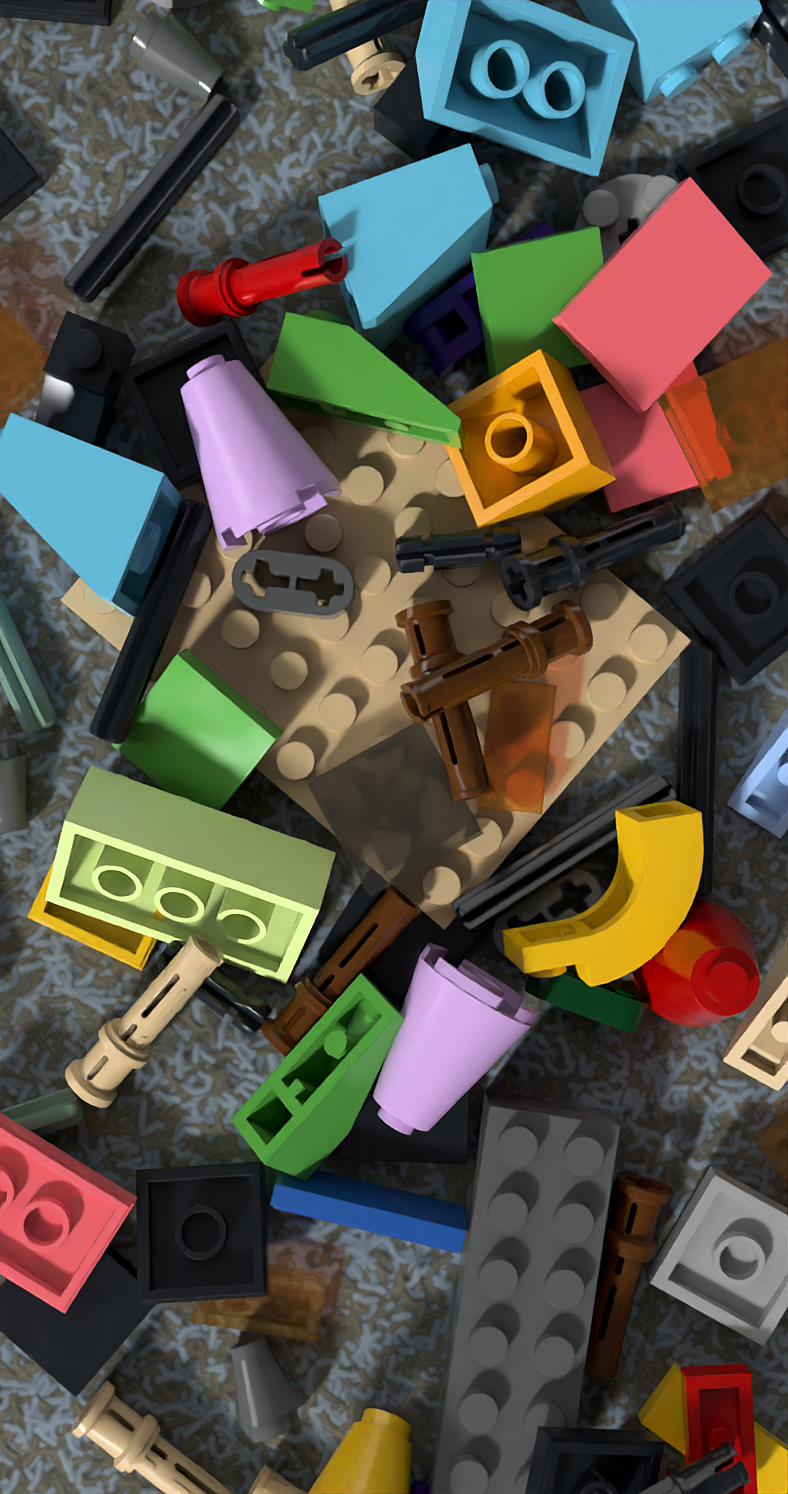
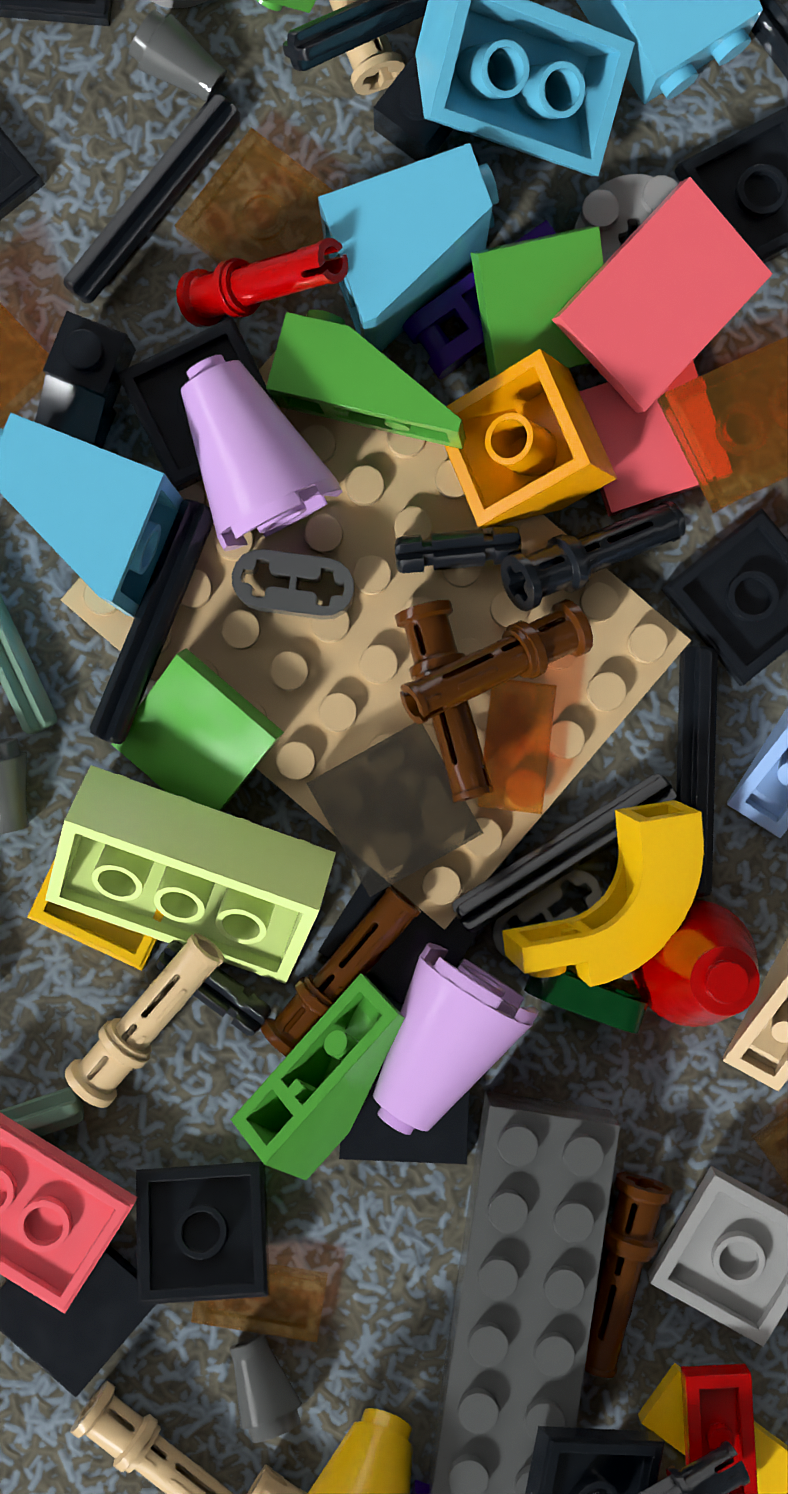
(255, 206): none -> clear orange tile
(373, 1208): blue tile -> none

